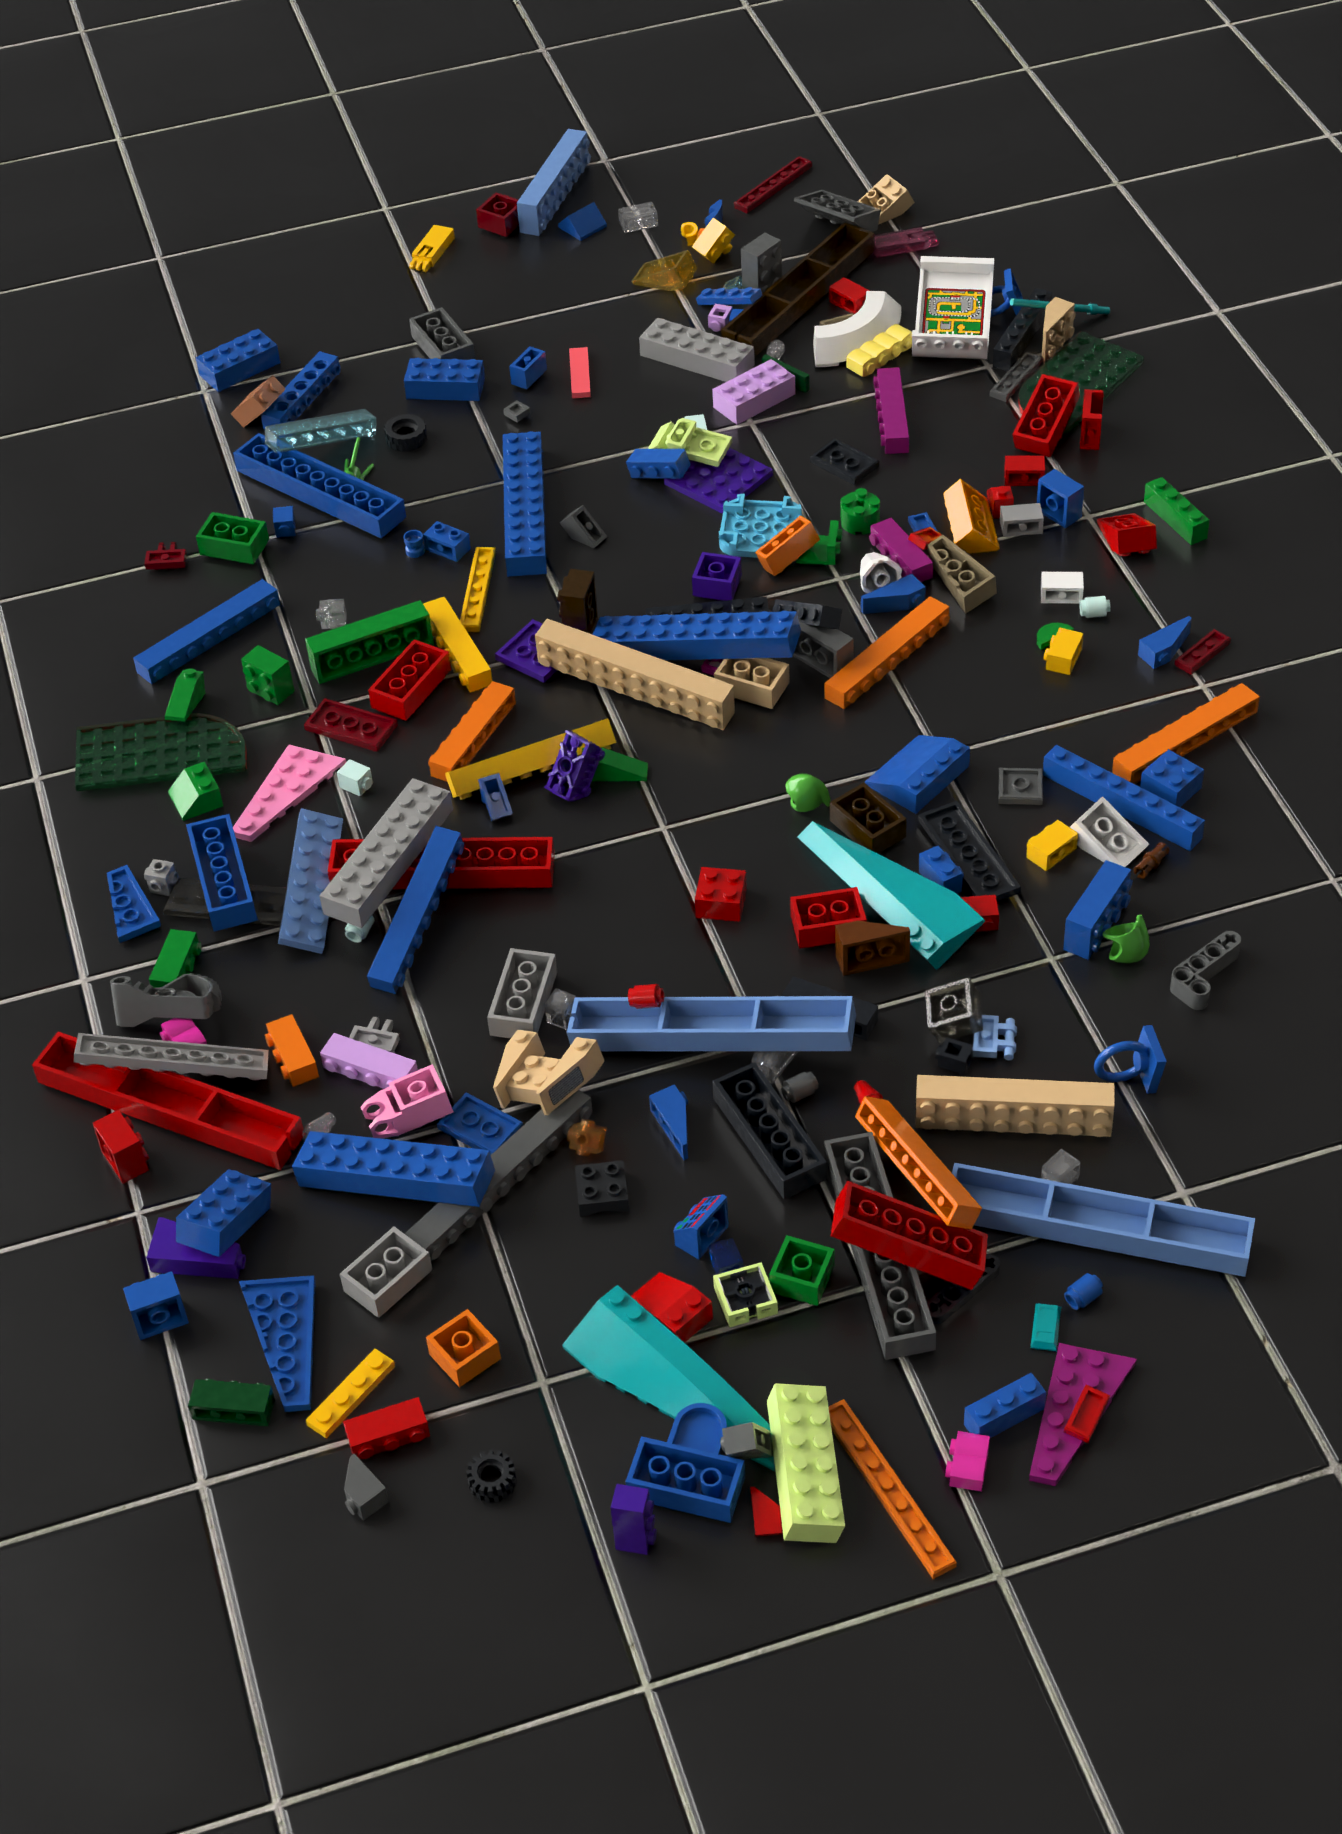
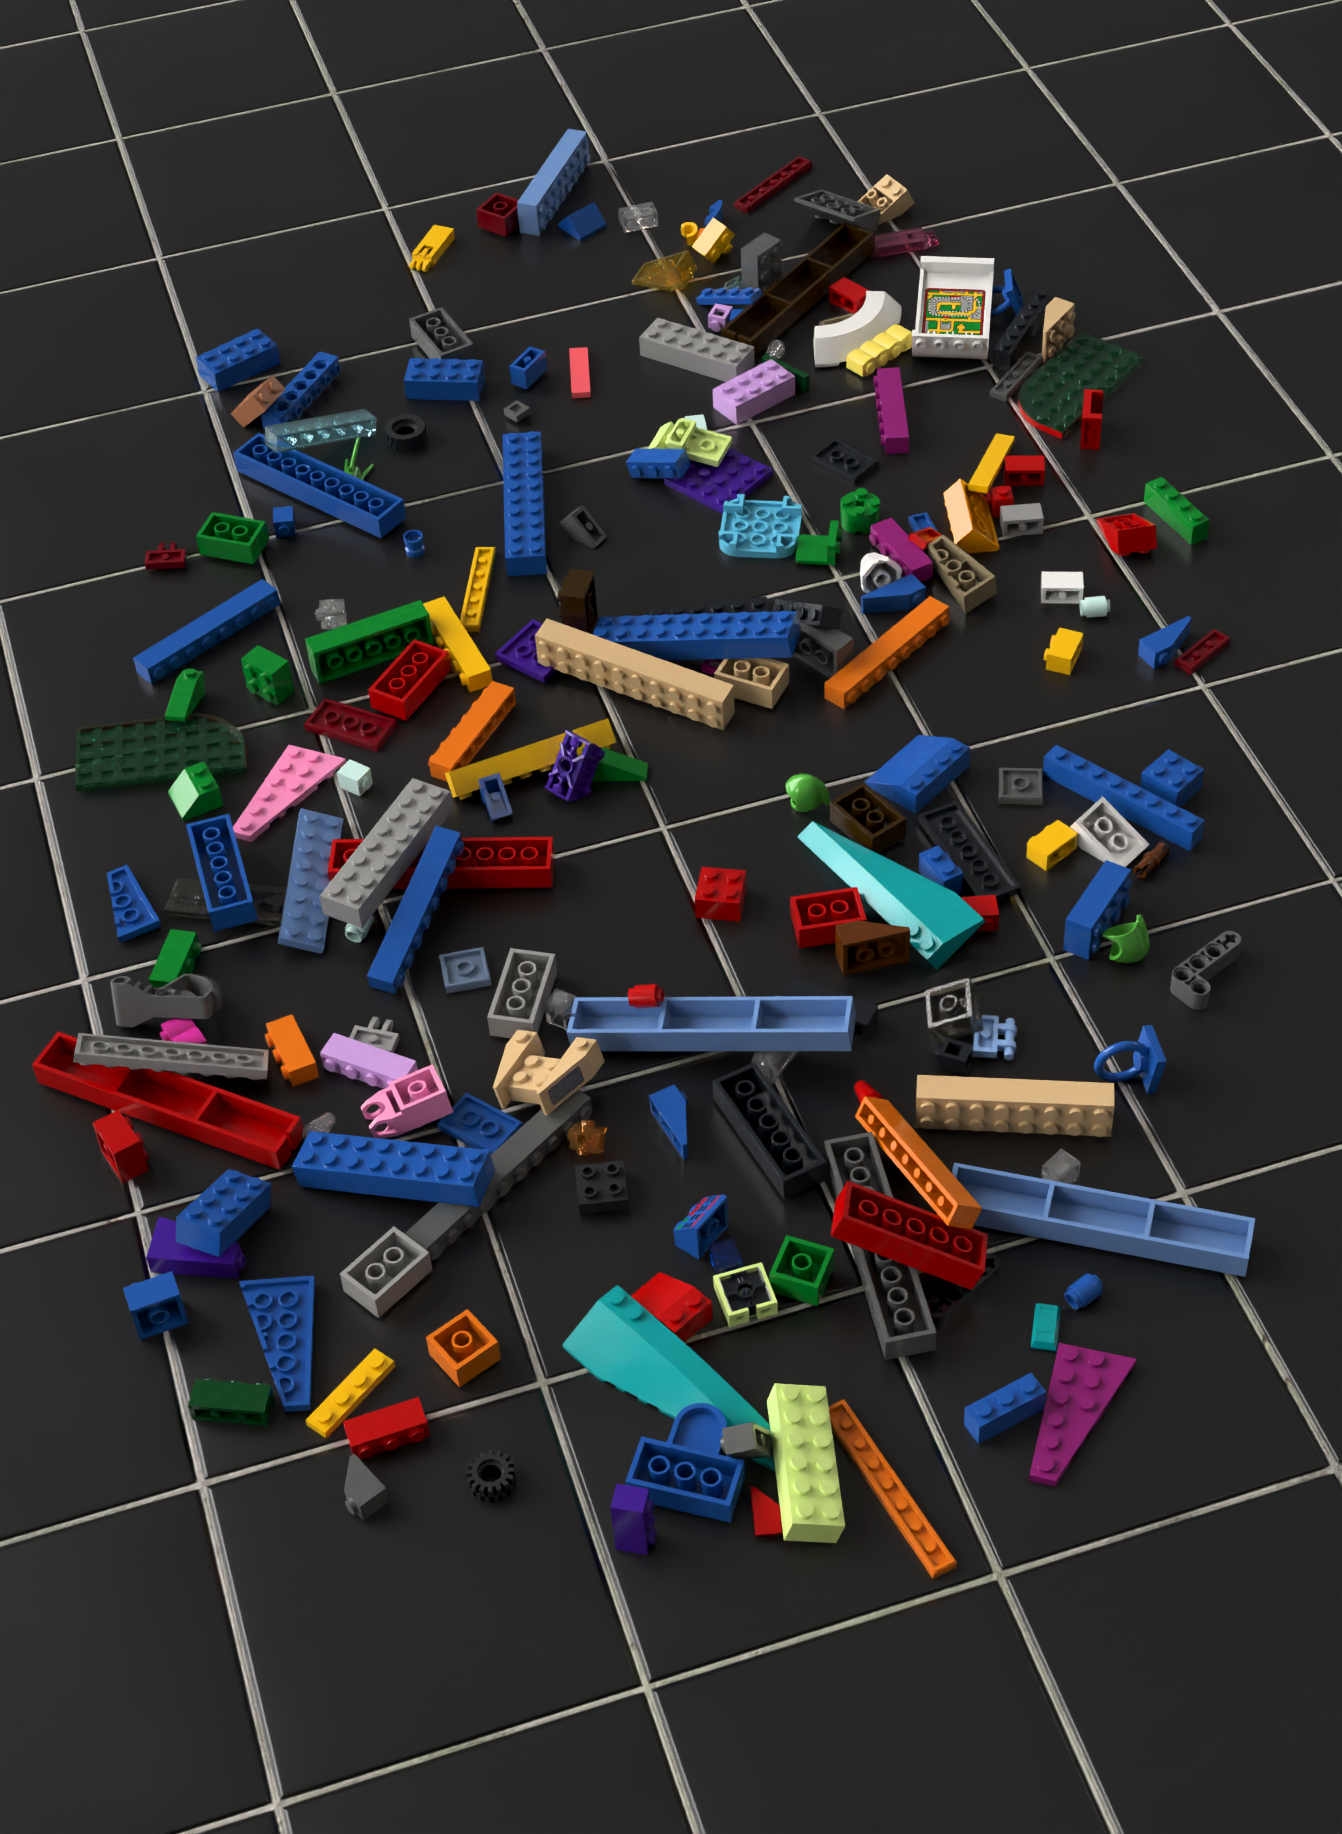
(161, 877): light grey brick -> none
(446, 541): blue brick -> none
(465, 970): none -> sand blue tile
(716, 576): dark purple brick -> none
(787, 545): orange brick -> none
(799, 1087): dark grey brick -> none
(969, 1461): dark pink brick -> none
(991, 463): none -> yellow tile
(1045, 633): green tile -> none
(1046, 415): red brick -> none
(1060, 498): blue brick -> none
(1086, 1413): red tile -> none
(1090, 309): teal bar -> none
(1188, 731): orange brick -> none

